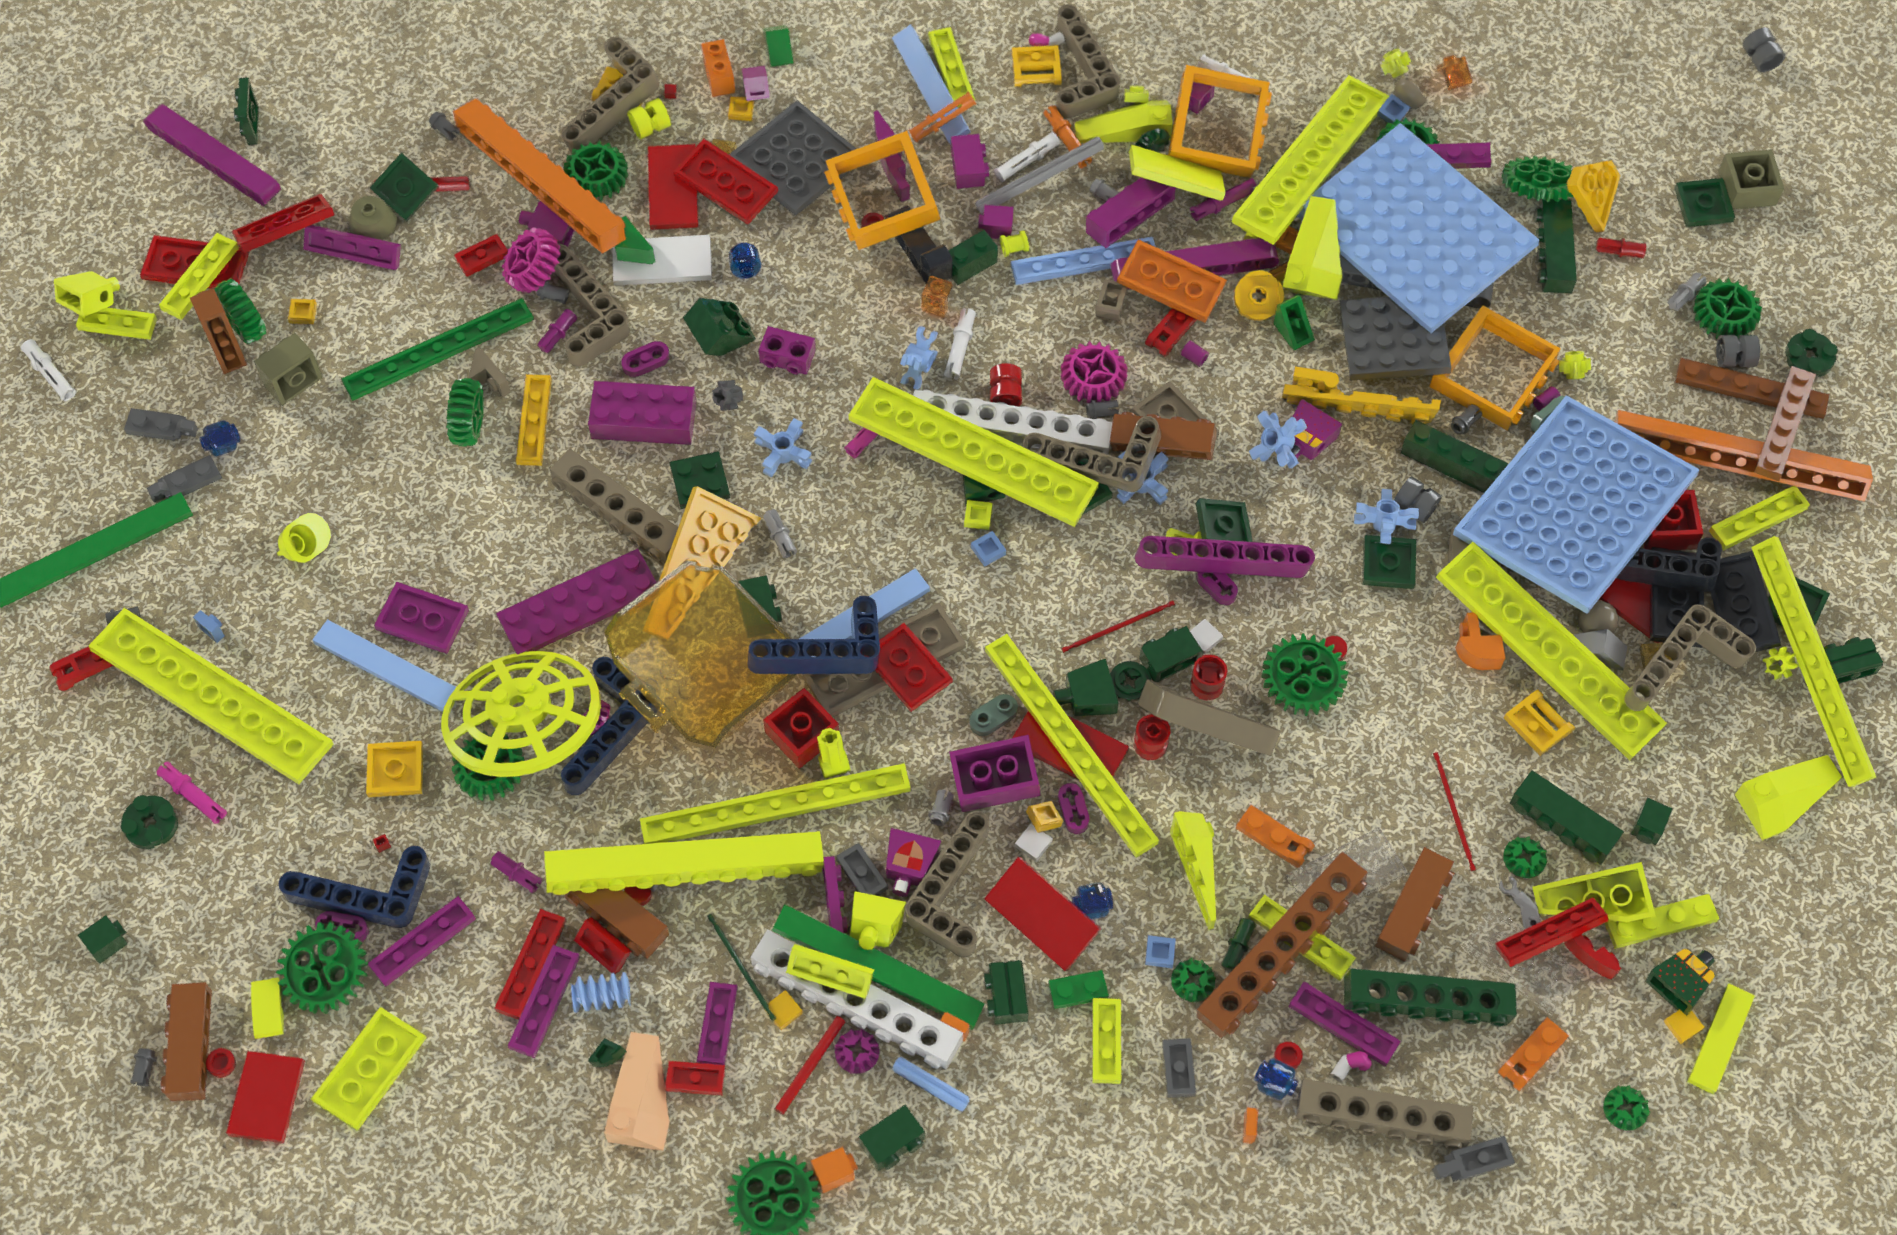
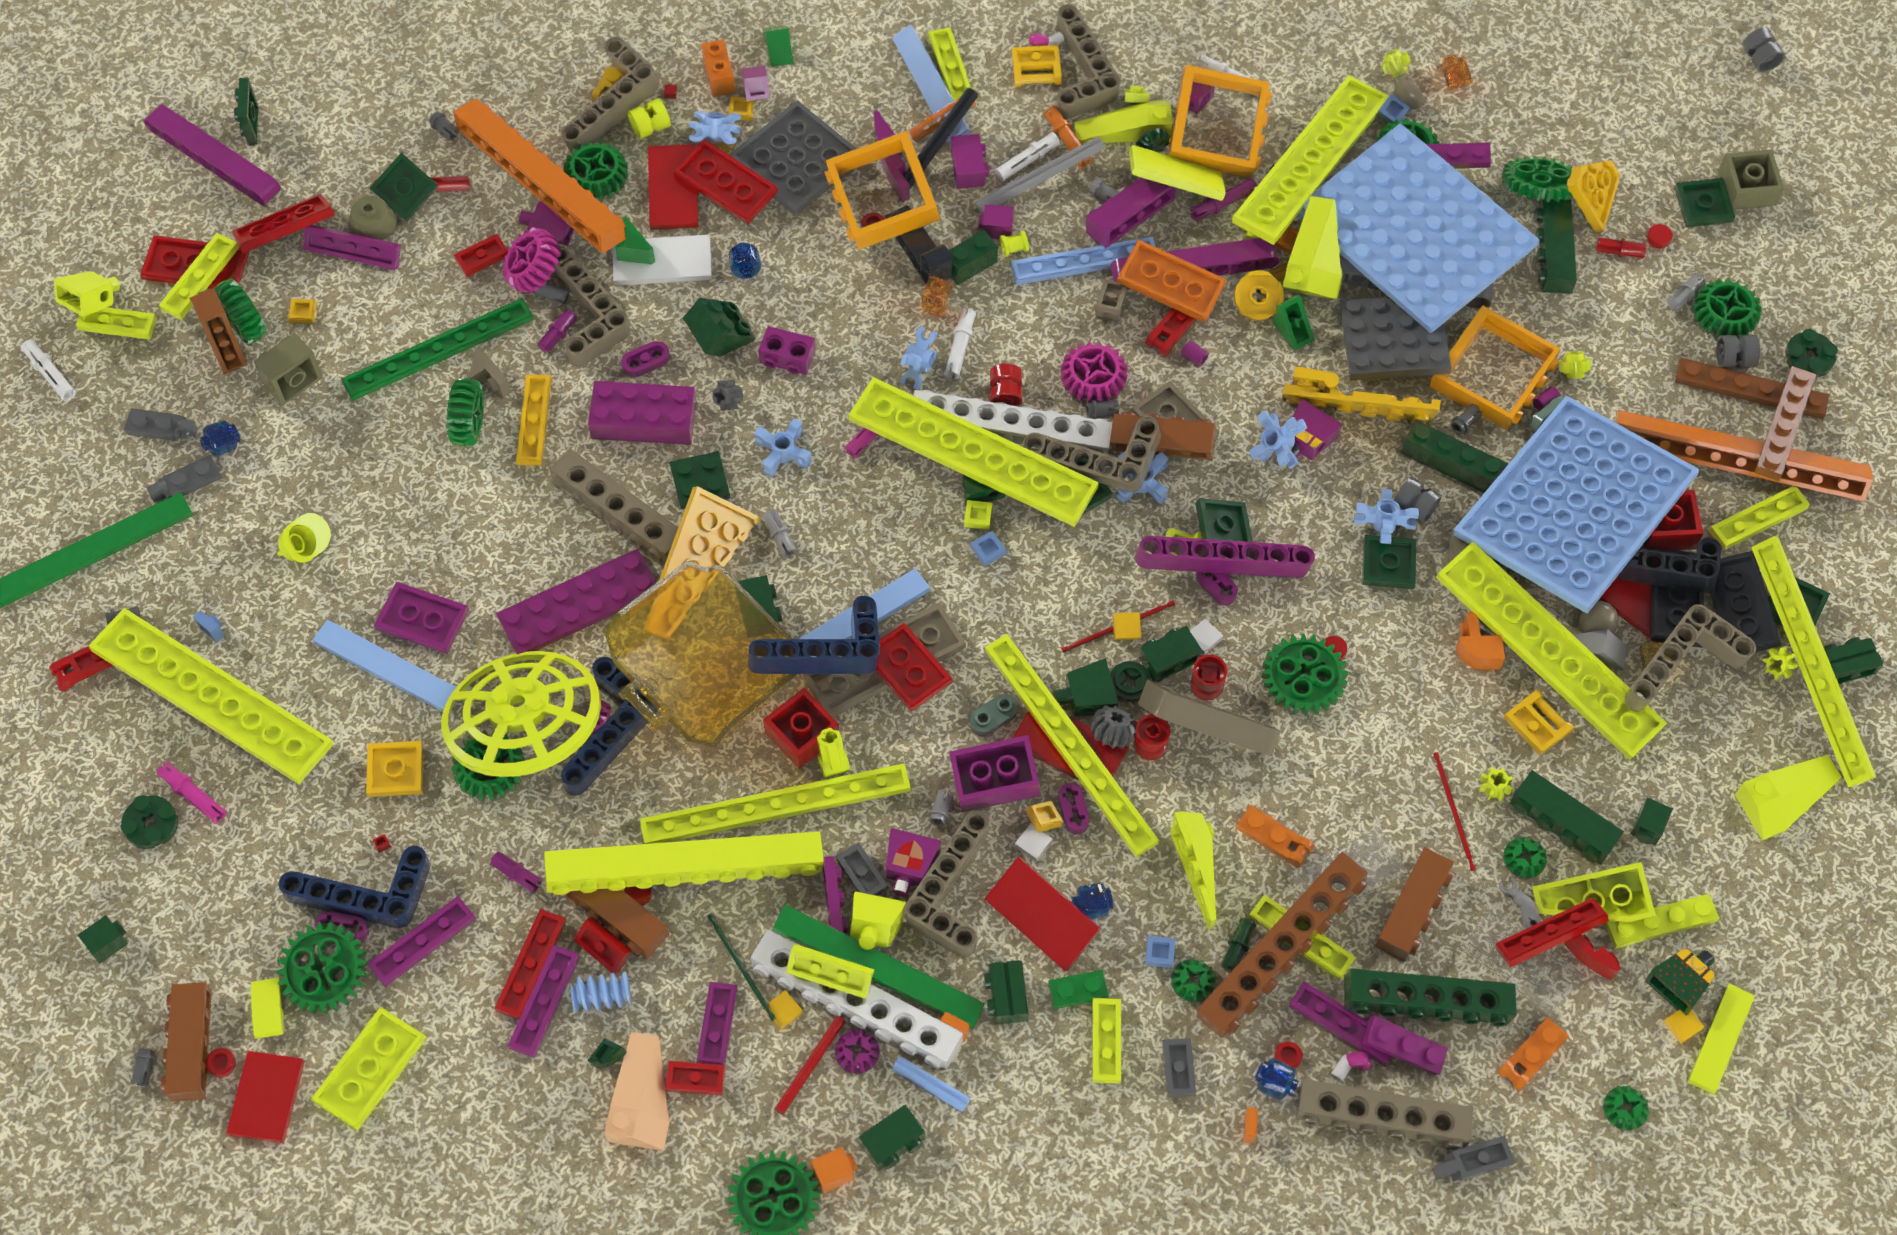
(715, 127): none -> light blue pin
(943, 132): none -> black axle
(1113, 727): none -> dark grey gear
(1127, 626): none -> yellow tile
(1405, 1045): none -> magenta plate
(1496, 791): none -> neon yellow gear
(1659, 236): none -> red tile

